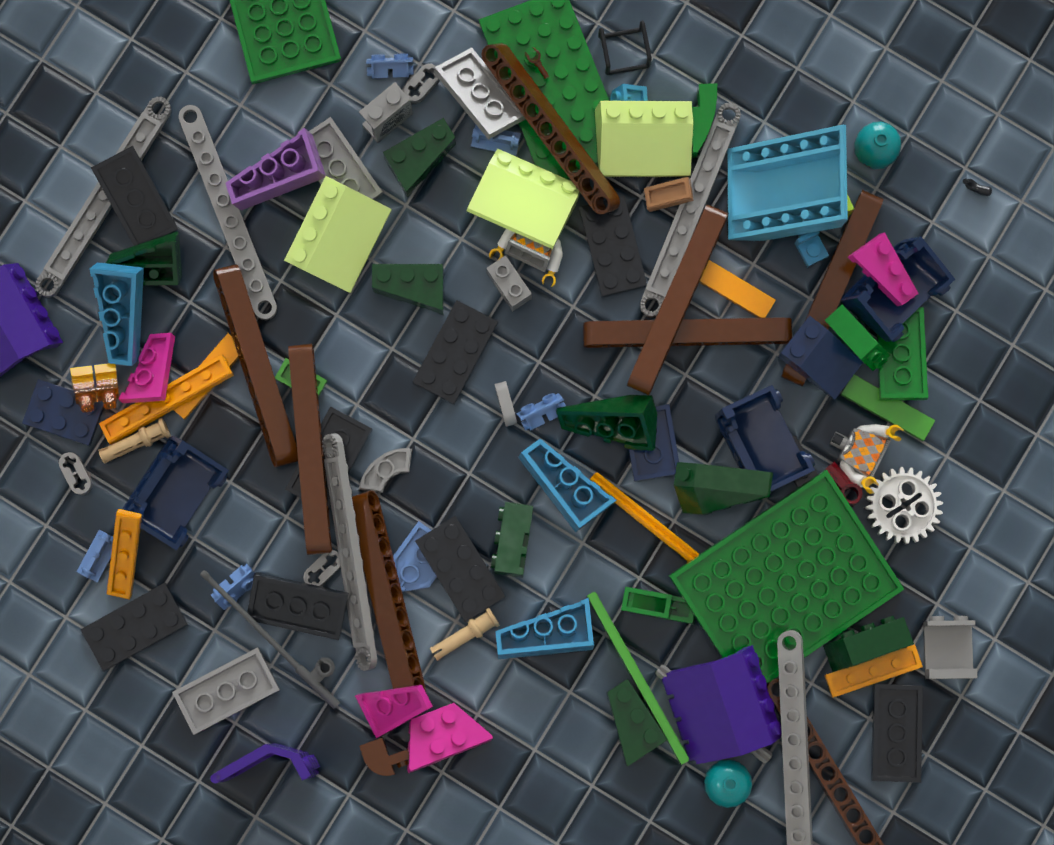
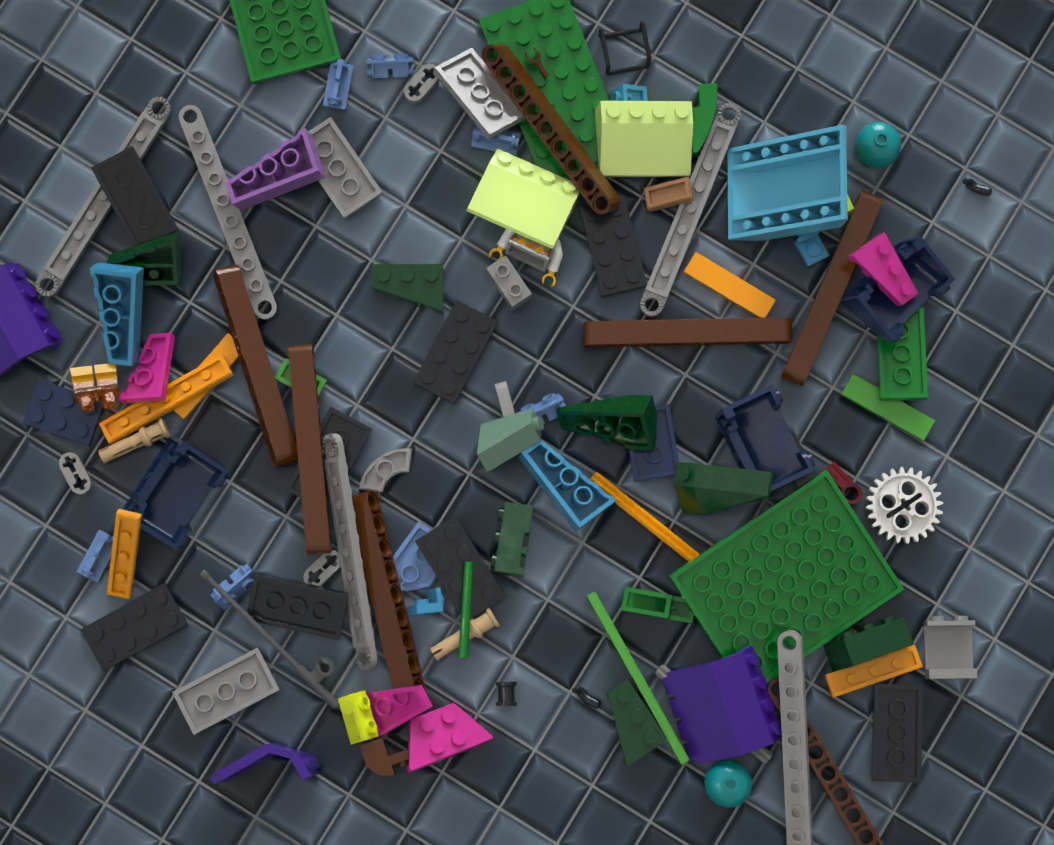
(338, 84): none -> medium blue hinge
(338, 234): yellowish green slope -> none
(358, 717): none -> neon yellow bracket
(386, 112): light grey panel -> none
(419, 154): dark green wedge -> none
(431, 605): none -> dark azure bracket
(466, 609): none -> green bar
(506, 694): none -> black bush
(508, 437): none -> sand green slope
(550, 633): dark azure wedge -> none
(586, 698): none -> black piece
(677, 300): reddish brown beam -> none
(820, 358): dark blue slope -> none
(857, 338): green window -> none
(863, 451): torso -> none

